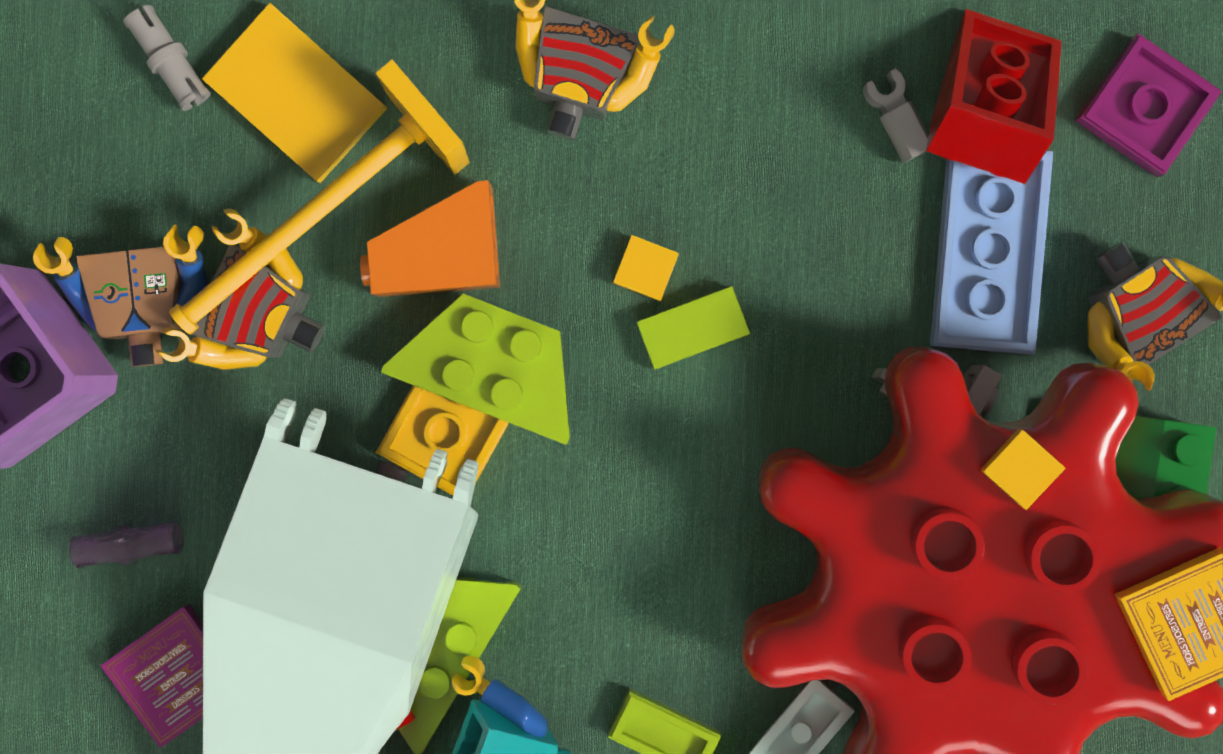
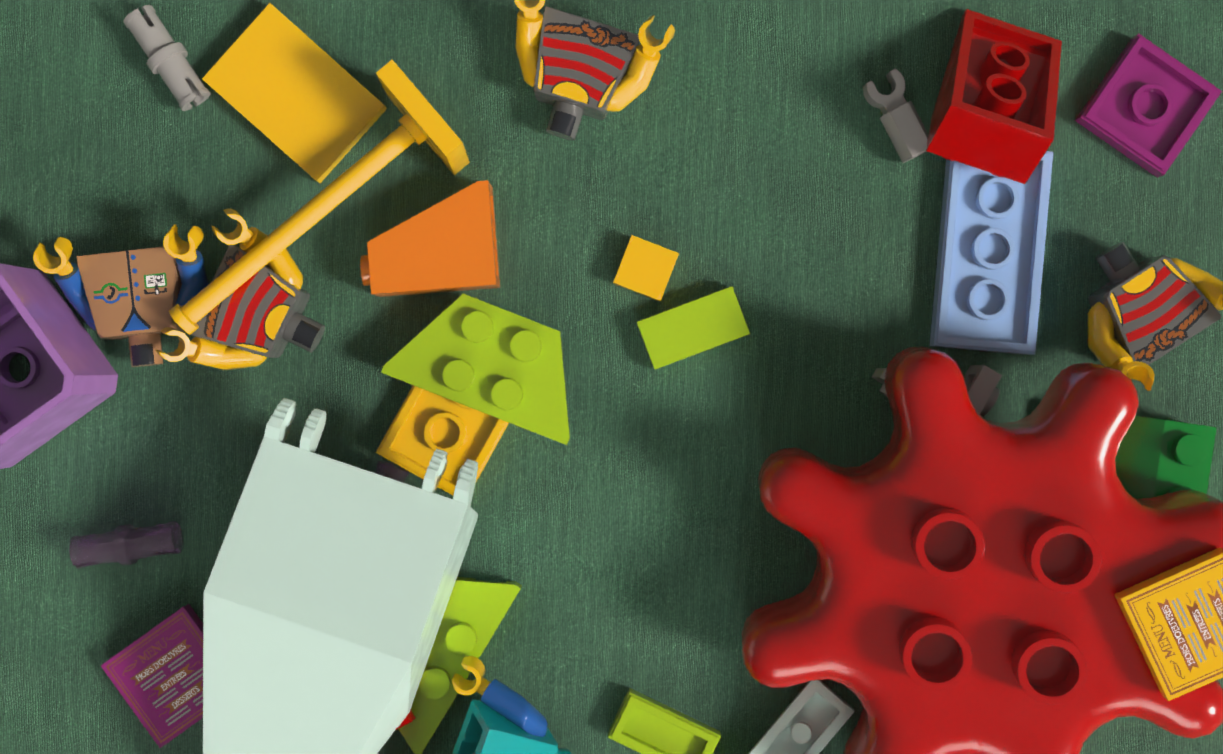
(1022, 468): yellow tile -> none

